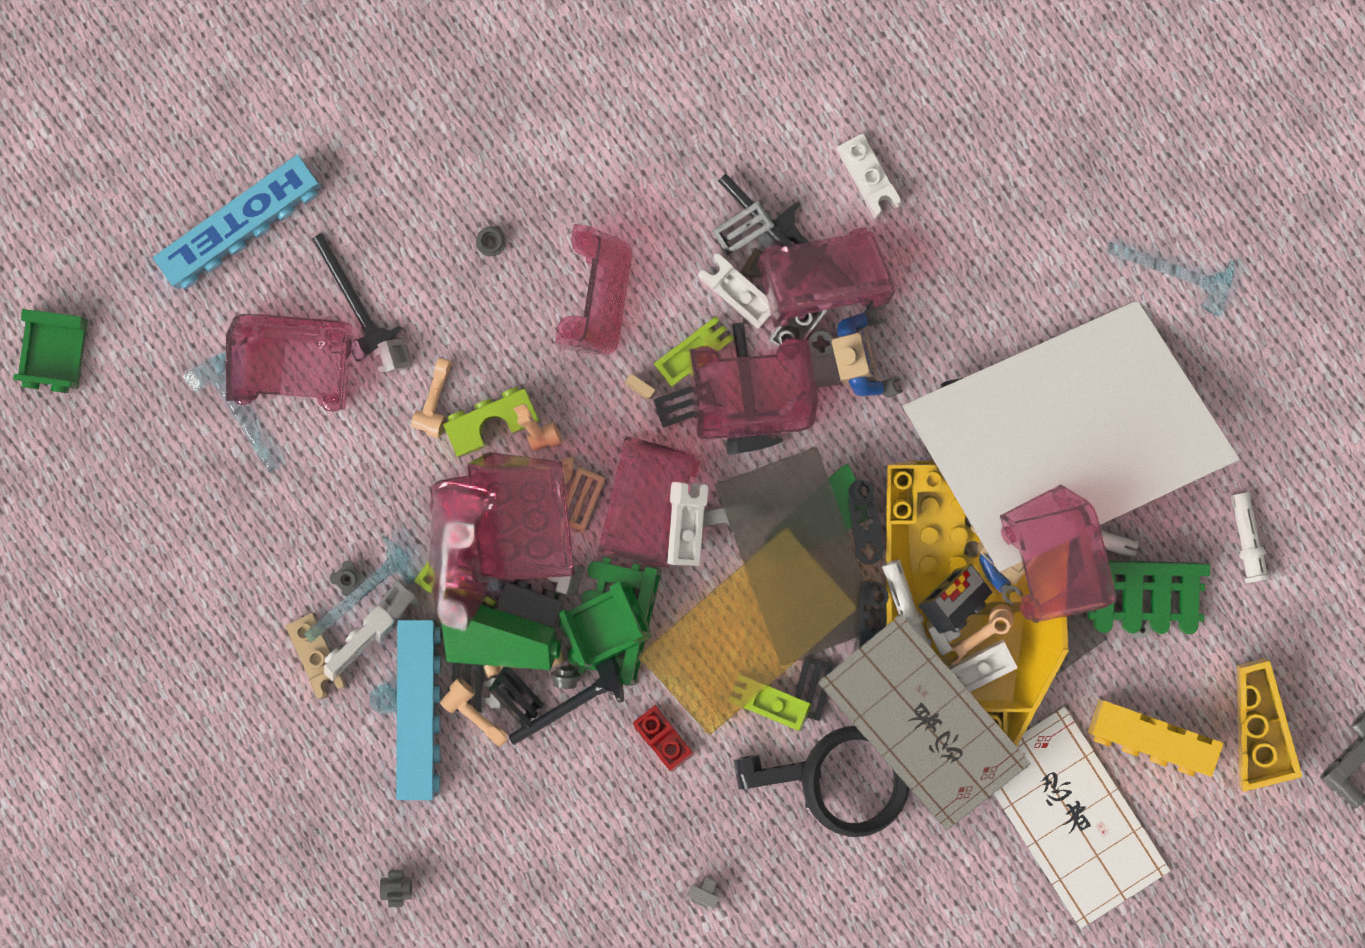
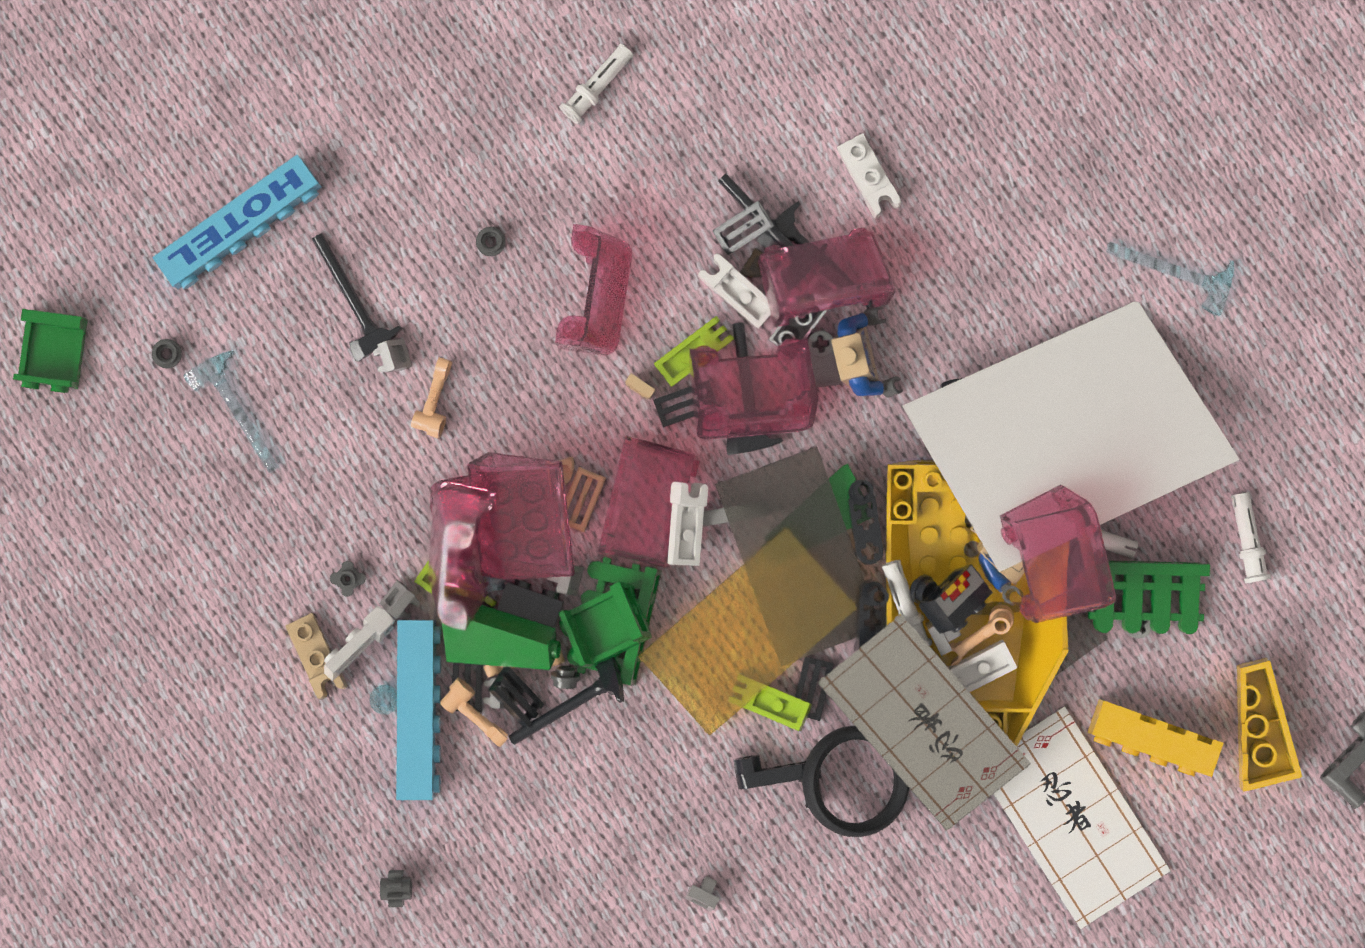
(158, 349): none -> dark grey plate
(288, 359): clear pink windscreen -> none
(397, 561): clear light blue piece -> none
(466, 429): lime arch -> none
(539, 436): light nougat brick -> none
(587, 93): none -> white pin
(663, 738): red slope -> none
(922, 588): none -> black plate

